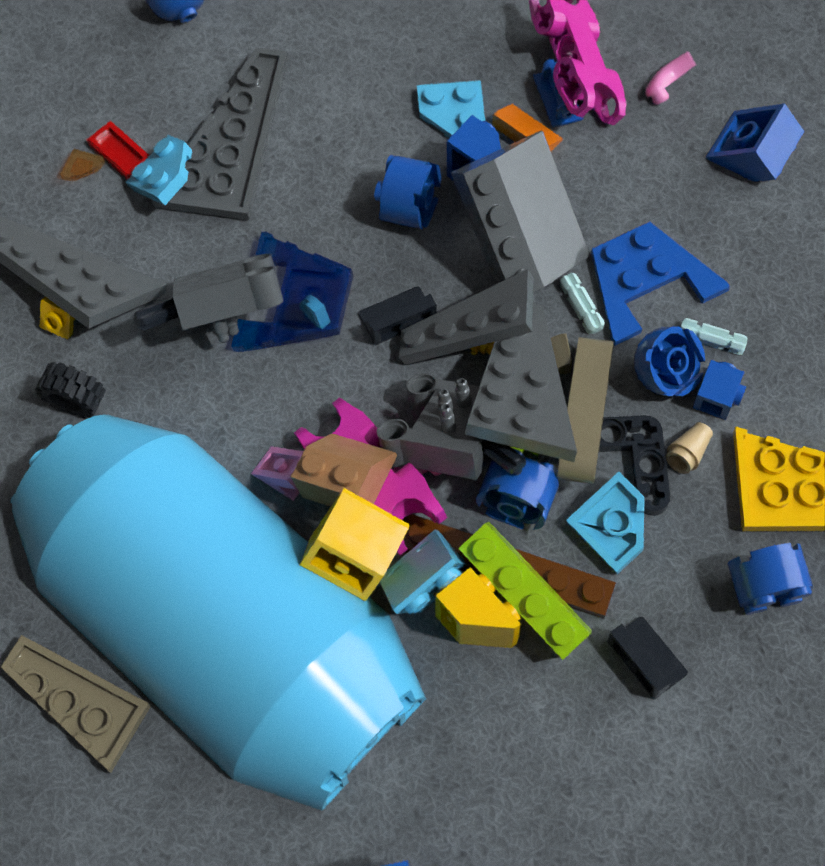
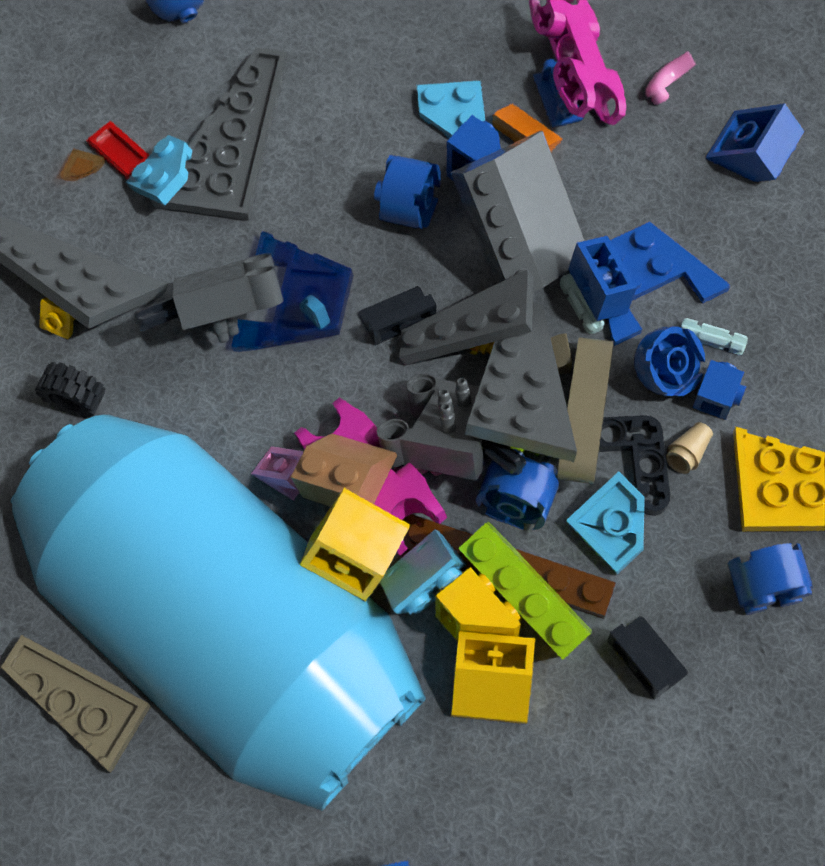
(493, 677): none -> yellow slope
(602, 278): none -> blue brick

